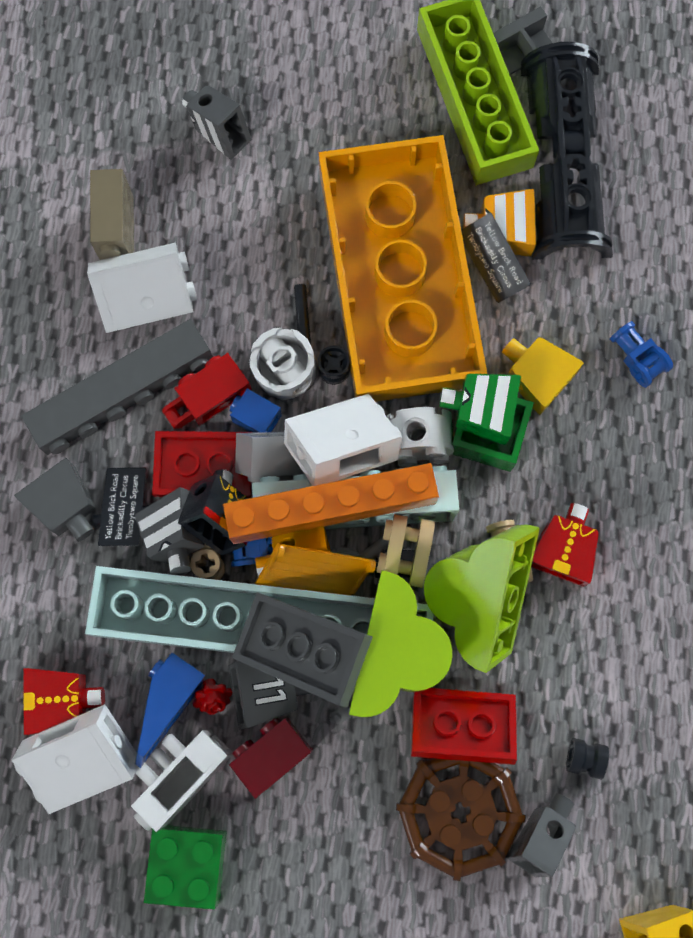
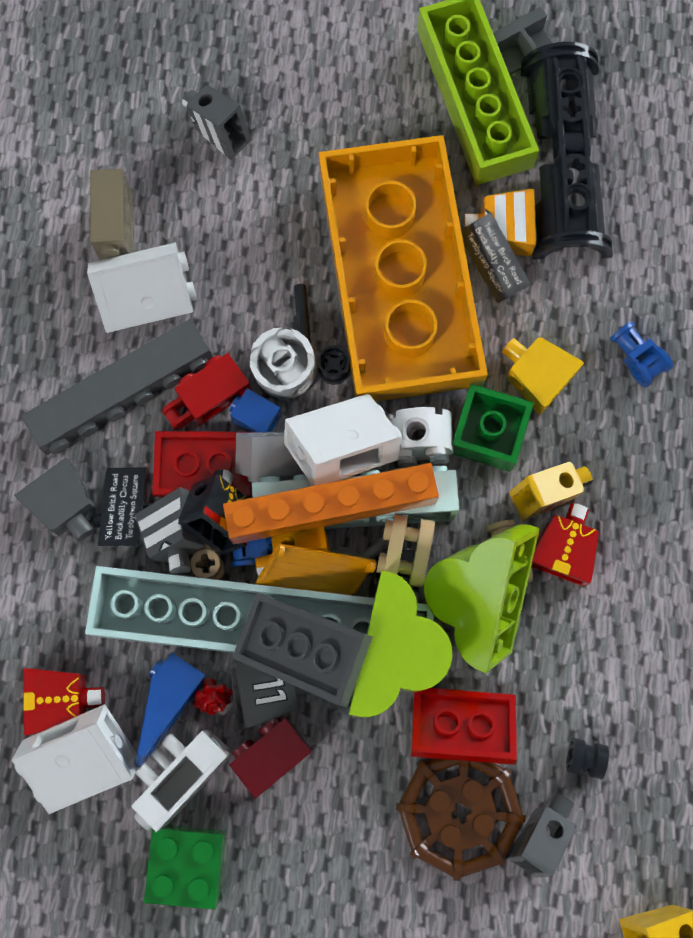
(485, 405): green torso -> none
(549, 489): none -> yellow torso

